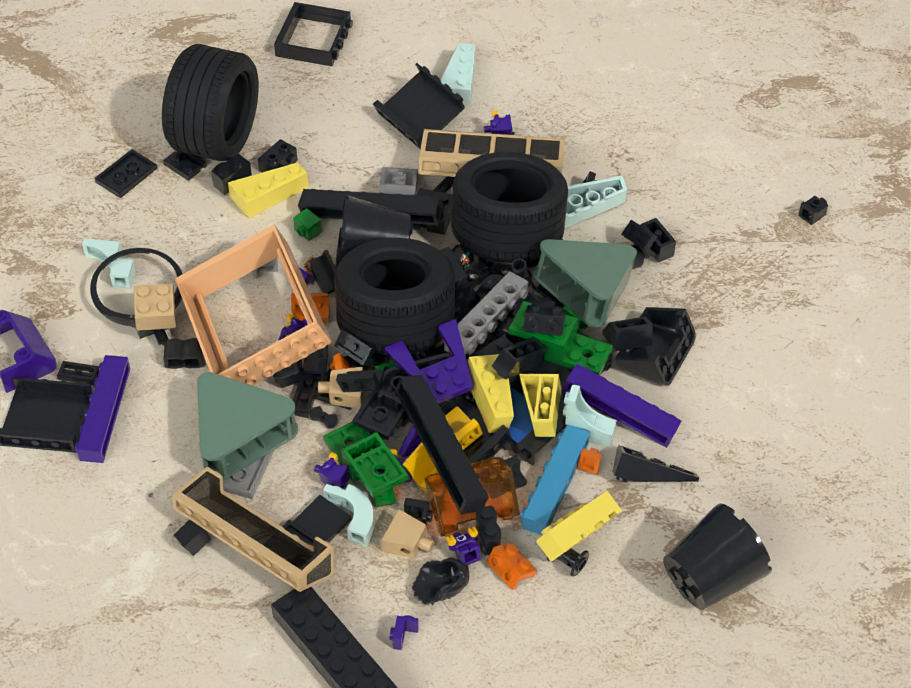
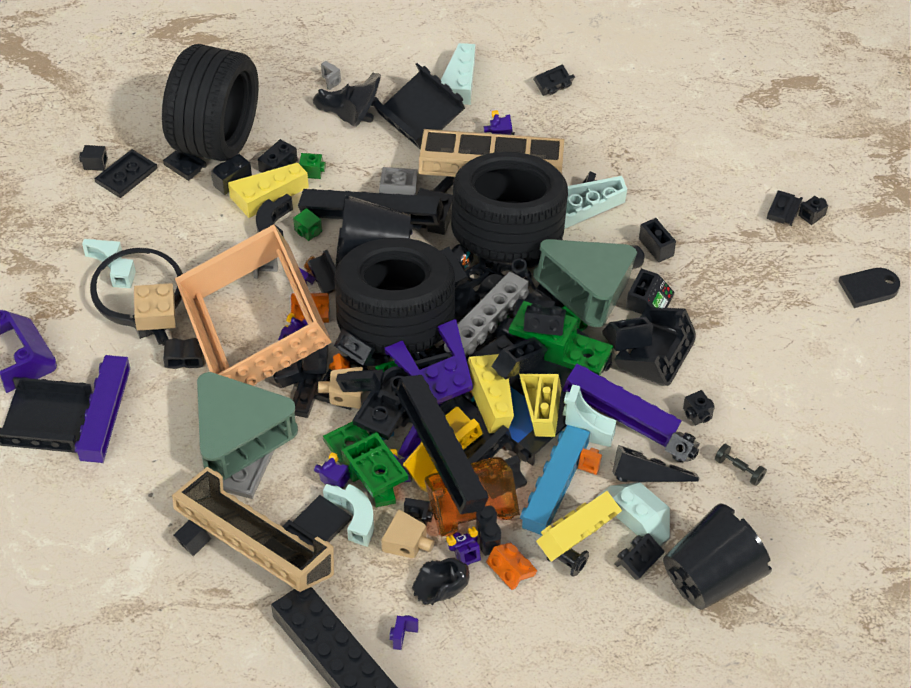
(77, 376): black tile -> none
(93, 157): none -> black brick
(272, 211): none -> black arch
(313, 165): none -> green brick
(318, 14): black window -> none
(329, 421): black piece -> none
(331, 74): none -> light grey bracket
(351, 101): none -> black animal
(553, 79): none -> black bracket
(640, 236): black panel -> none
(640, 555): none -> black bracket
(642, 510): none -> light aqua wedge
(648, 291): none -> black slope
(683, 447): none -> brick
(698, 407): none -> black brick
(757, 475): none -> pearl dark grey wheel
(784, 208): none -> black plate
(870, 286): none -> black tile

